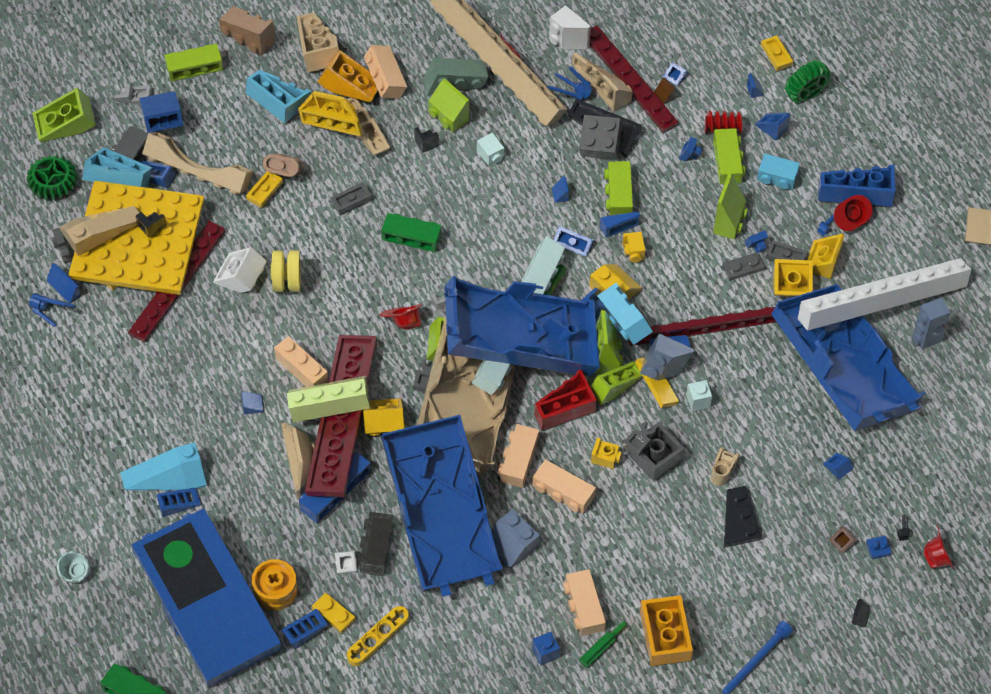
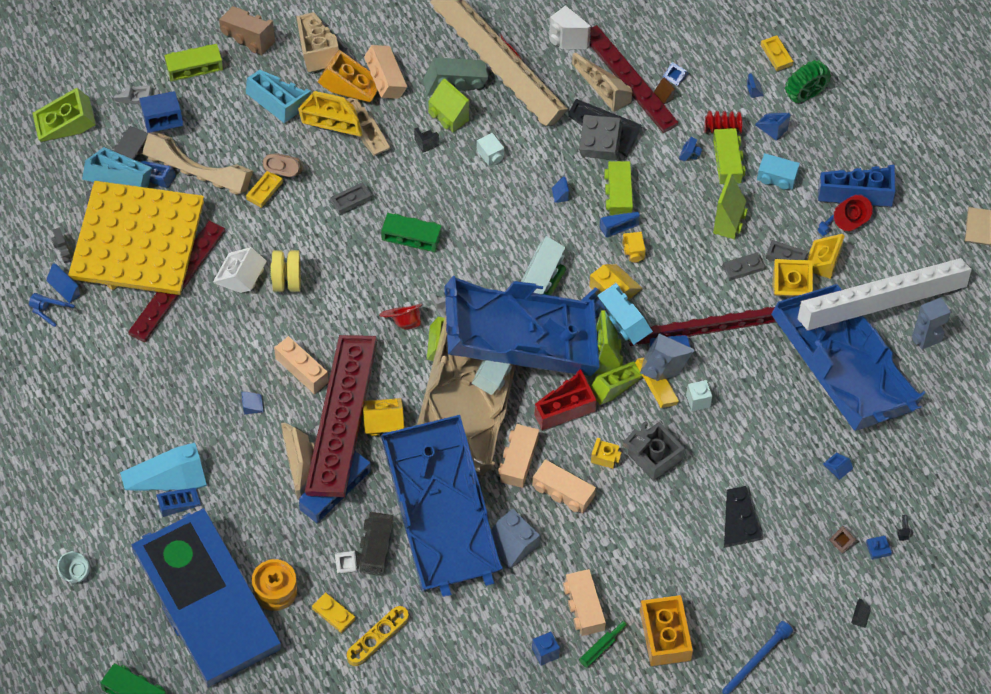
(56, 181): green gear -> none
(95, 229): tan wedge -> none
(150, 224): black panel -> none
(302, 638): blue slope -> none
(328, 399): yellowish green slope -> none
(422, 377): dark grey plate -> none
(573, 241): slope -> none
(582, 89): blue plant -> none
(724, 464): tan piece -> none
(757, 240): blue tile -> none
(936, 554): red piece -> none

